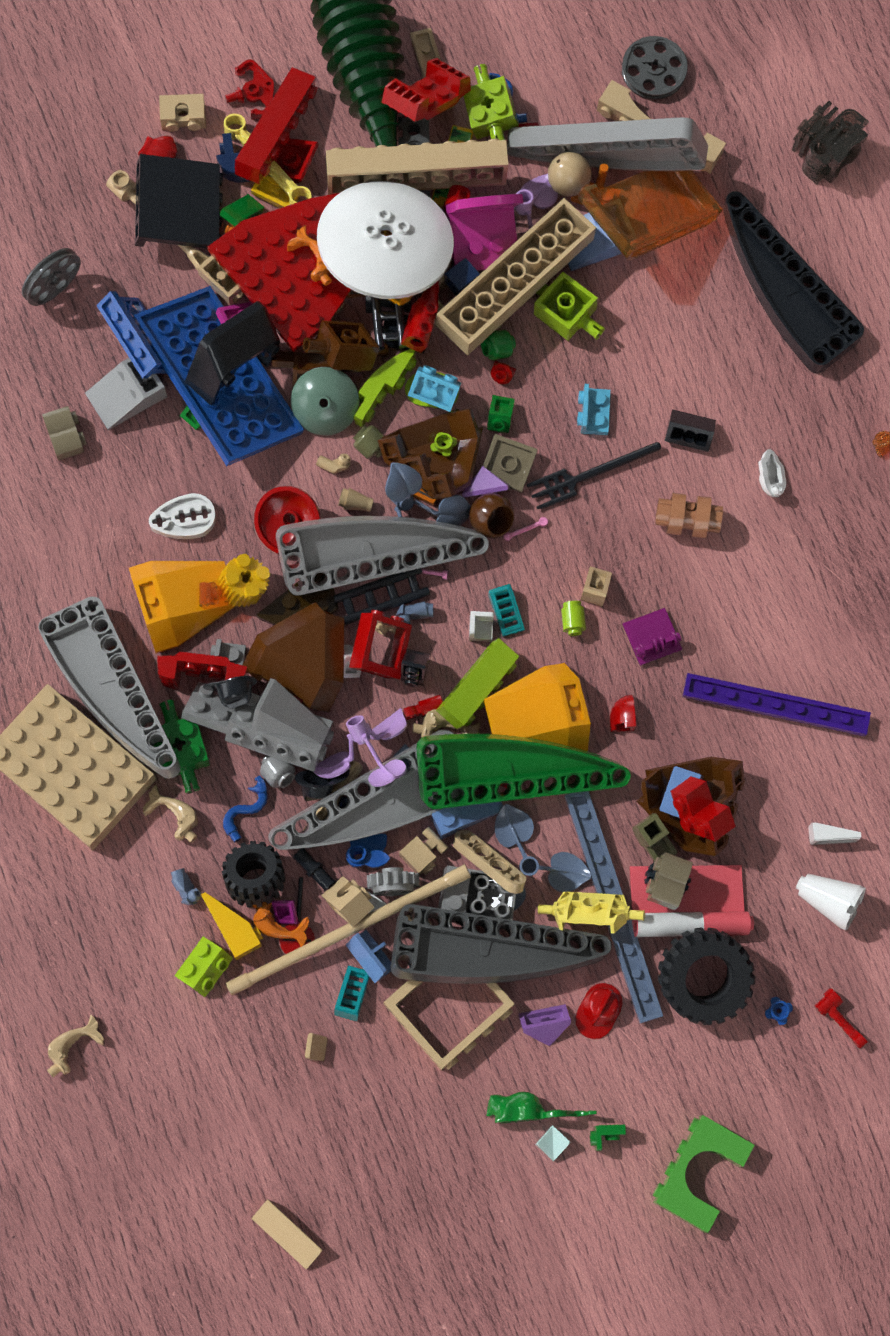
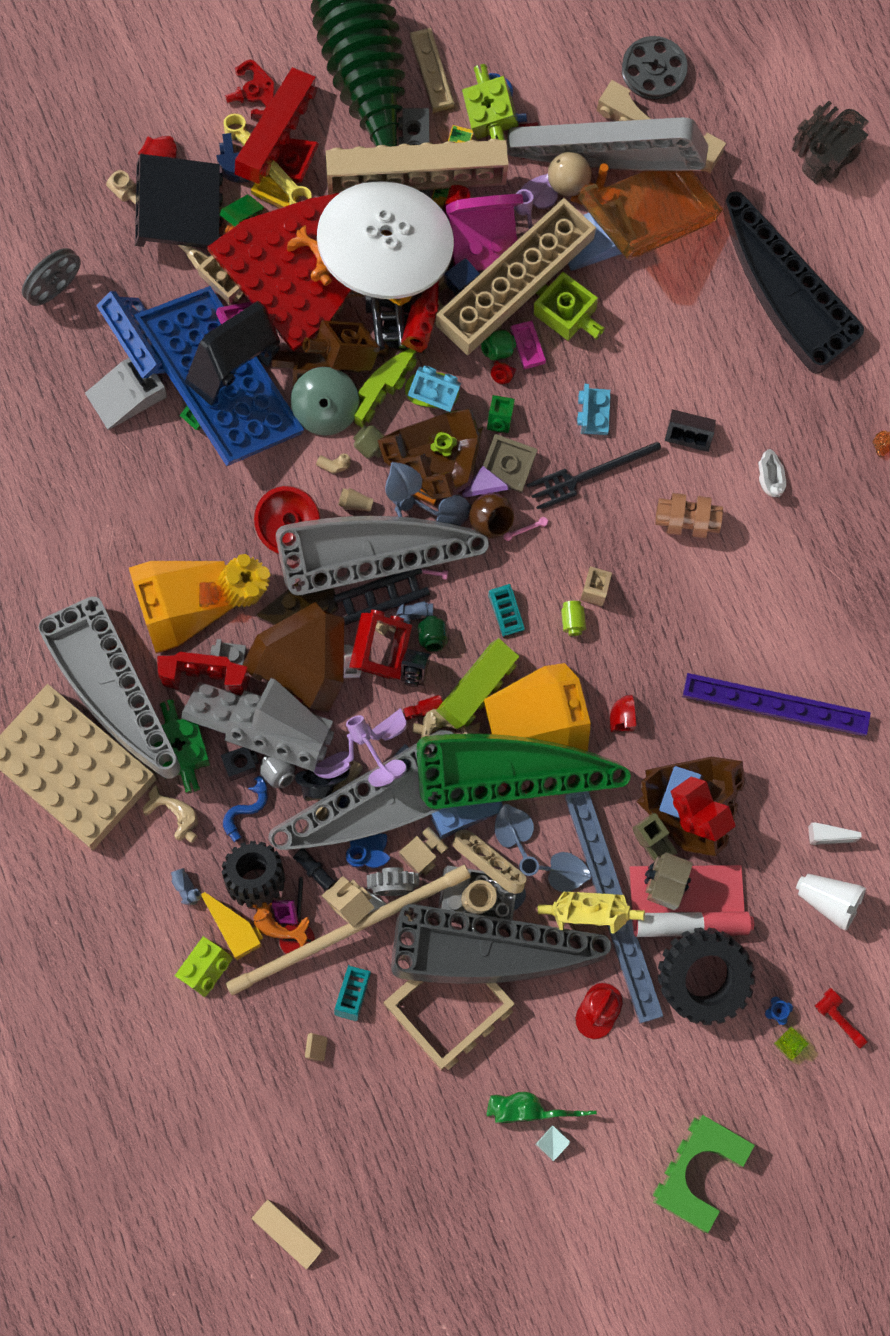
(60, 1046): tan animal -> none
(63, 432): dark tan brick -> none
(173, 105): tan brick -> none
(189, 529): white piece -> none
(233, 691): black piece -> none
(235, 772): none -> black brick
(370, 955): medium blue panel -> none
(430, 95): red plate -> none
(433, 634): none -> dark green head
(479, 897): none -> tan piece
(481, 626): white panel -> none
(528, 344): none -> dark pink plate
(545, 1023): medium lavender slope -> none
(611, 1132): green bracket -> none
(652, 636): magenta hinge -> none
(790, 1043): none -> clear neon green tile

